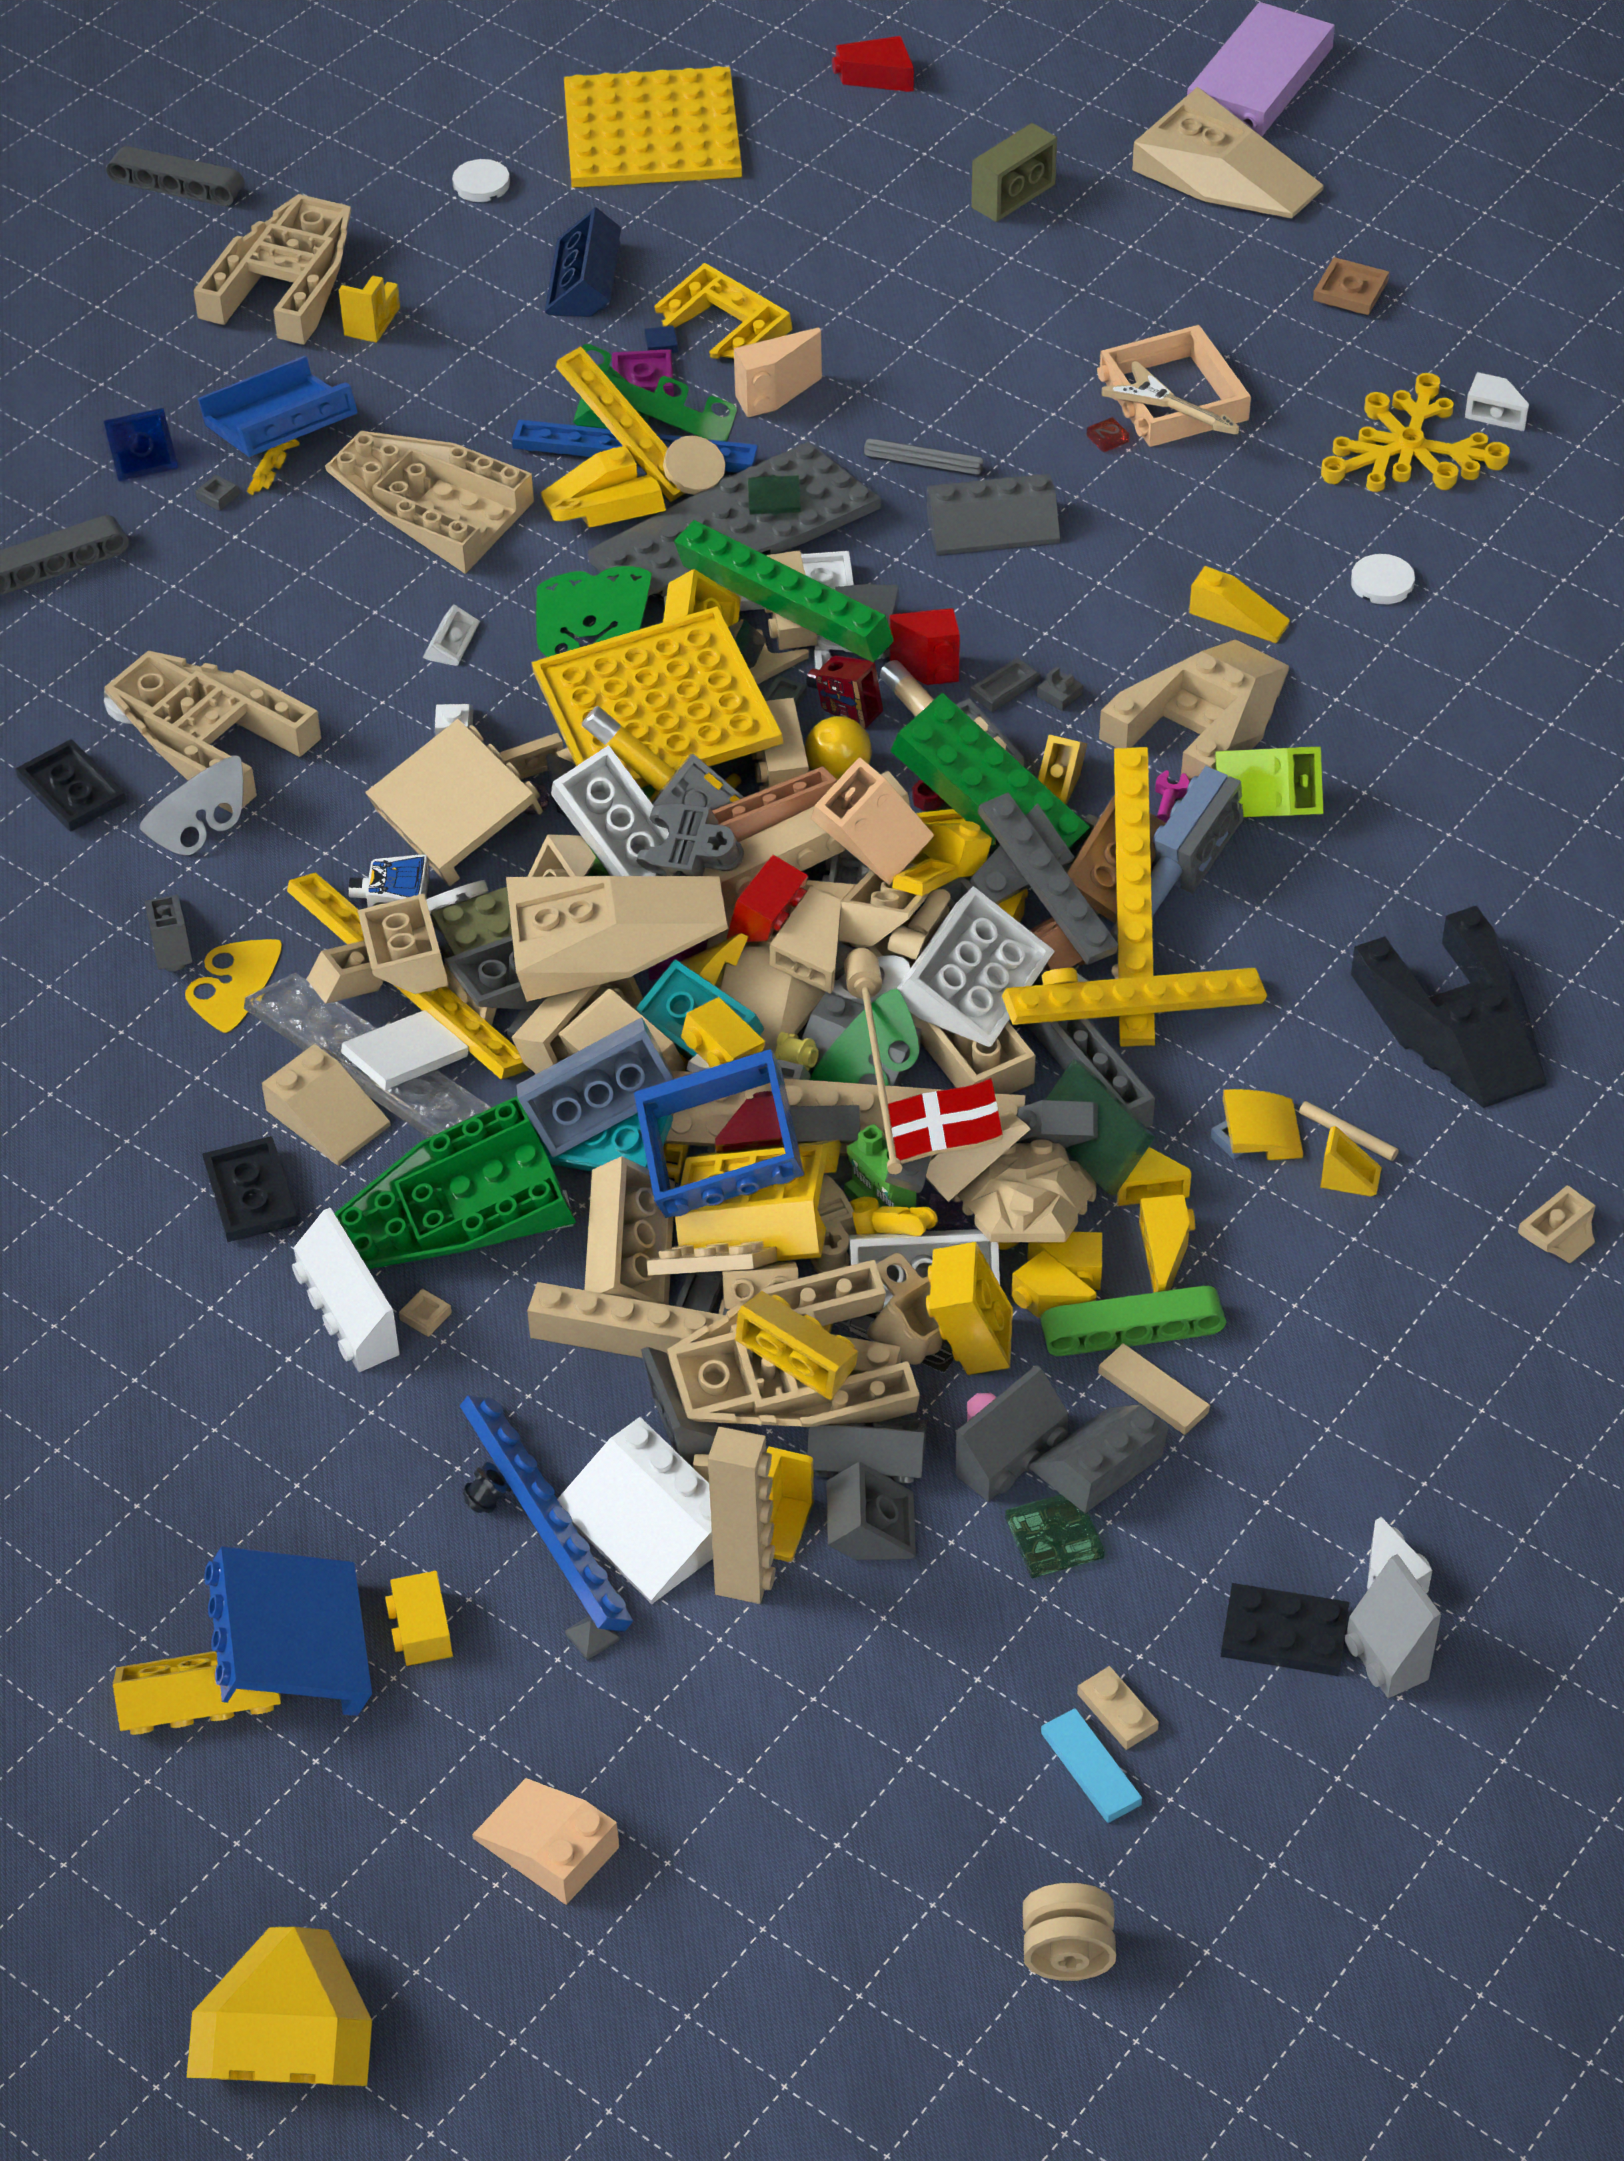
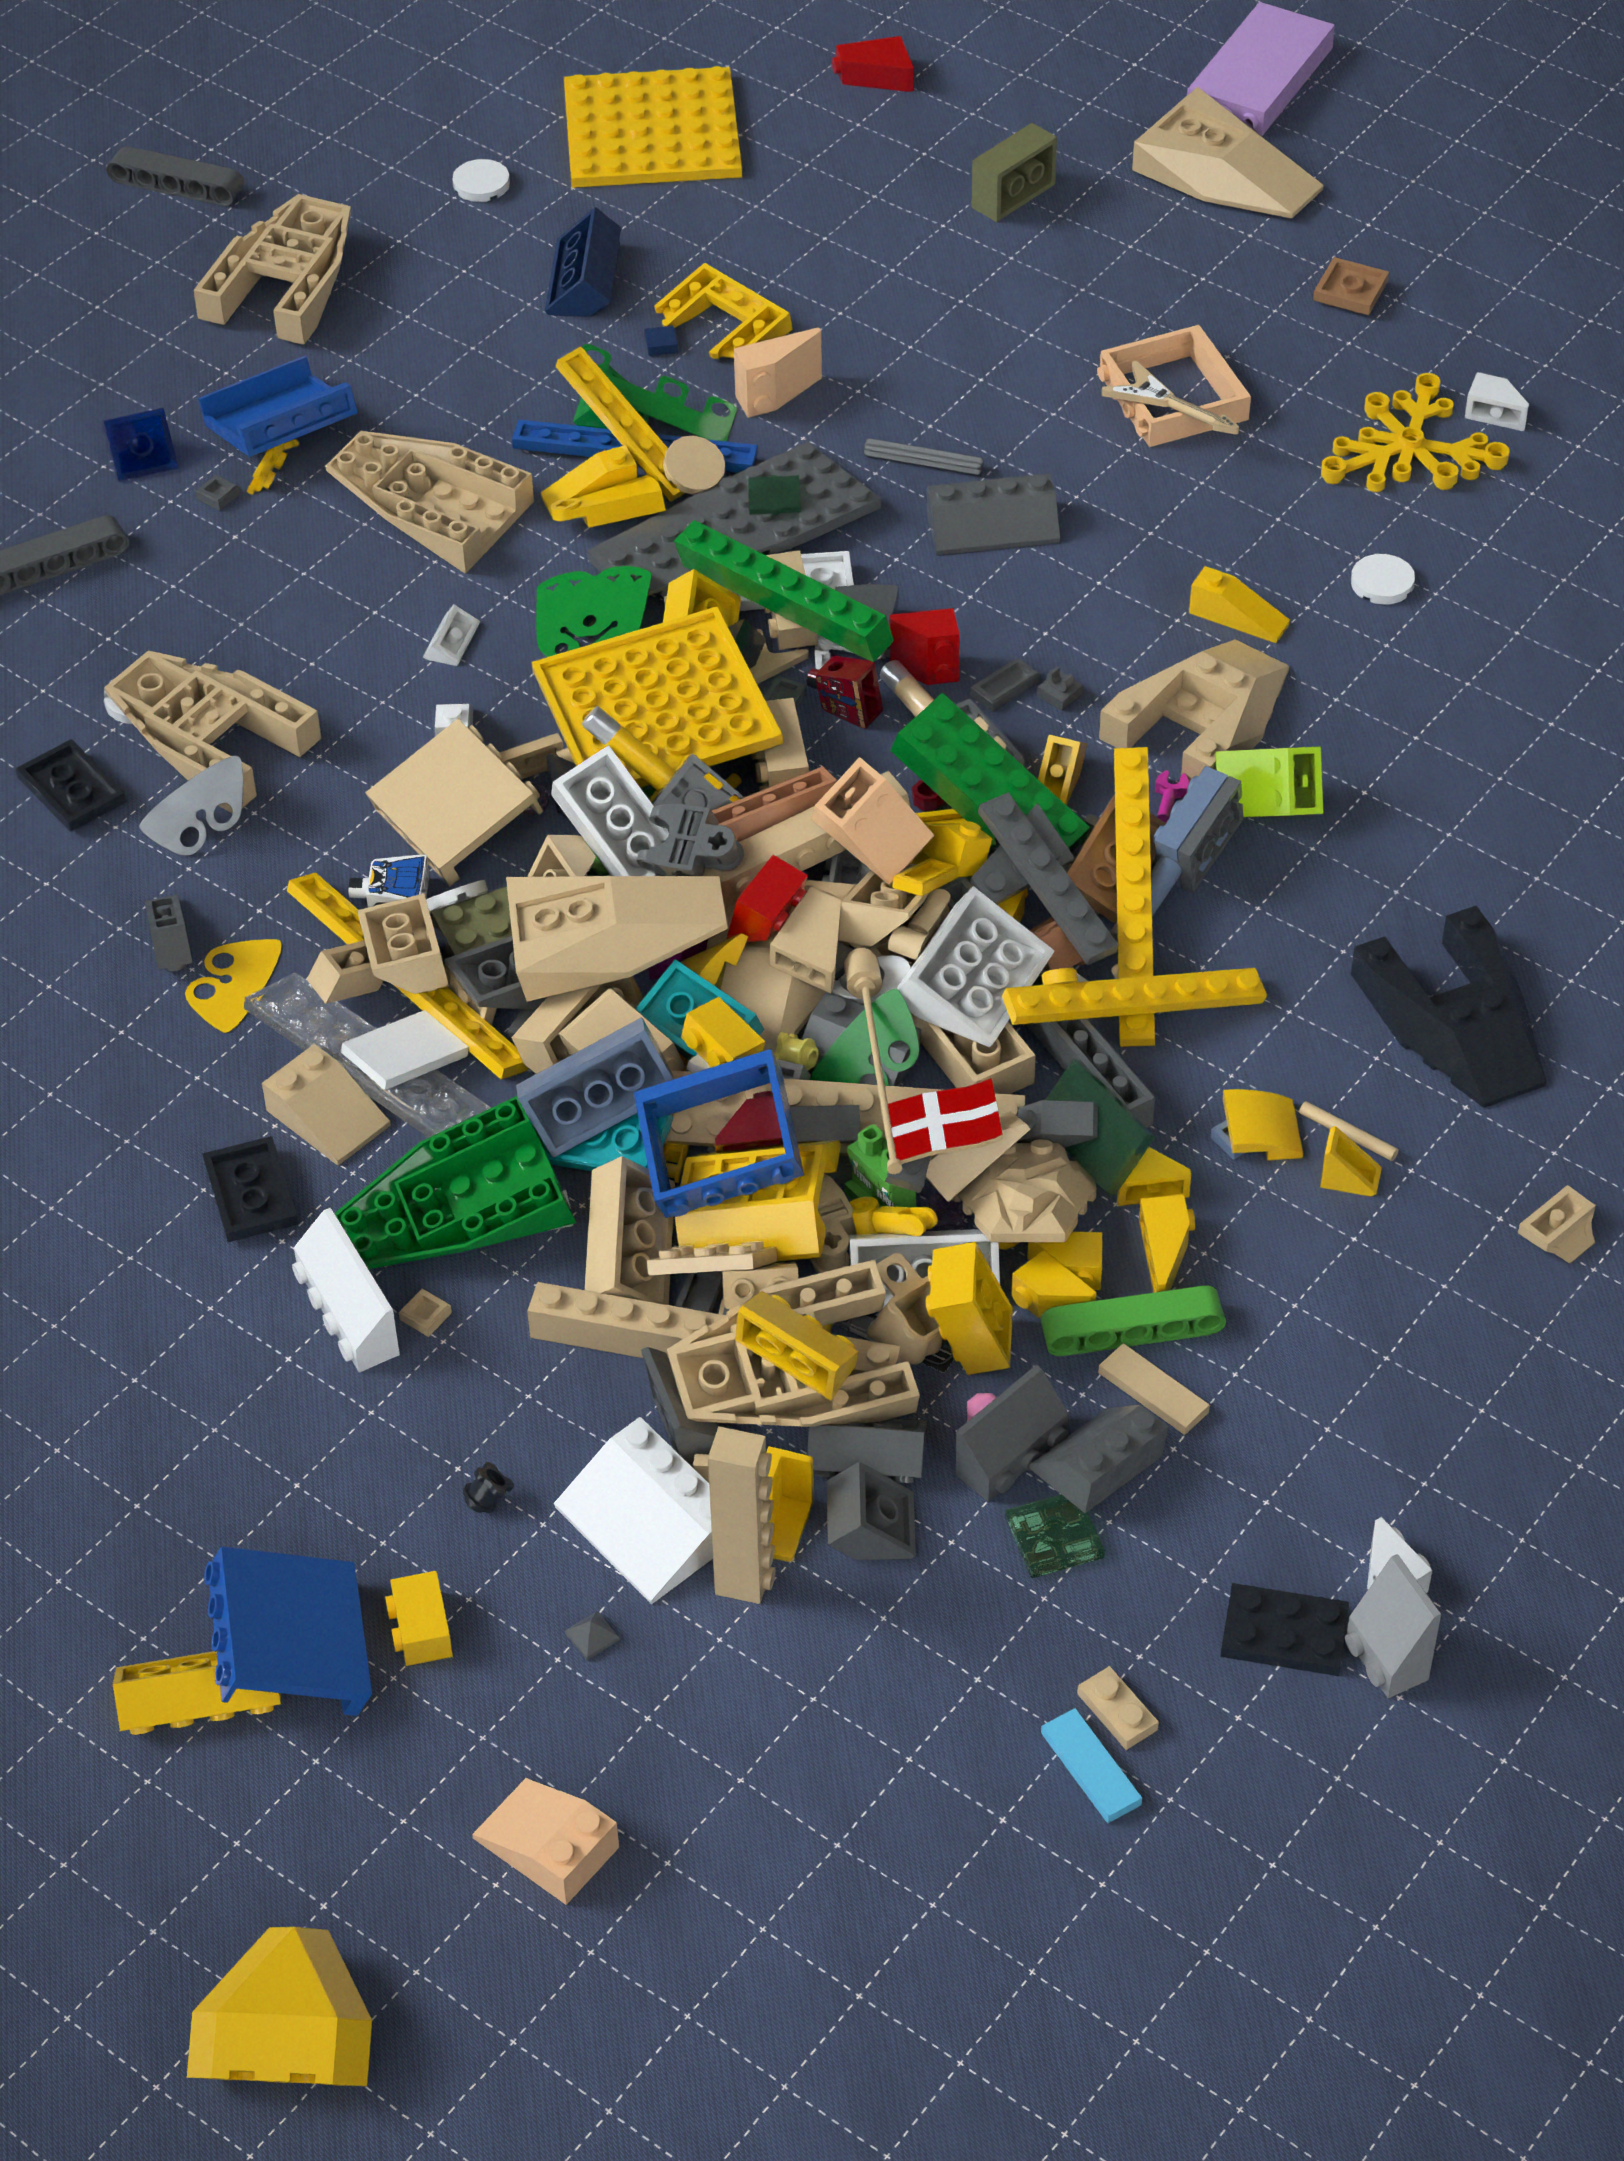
(369, 310): yellow panel -> none
(547, 1514): blue plate -> none
(645, 368): magenta tile -> none
(837, 745): yellow piece -> none
(1069, 1931): tan wheel -> none
(1107, 434): clear red tile -> none

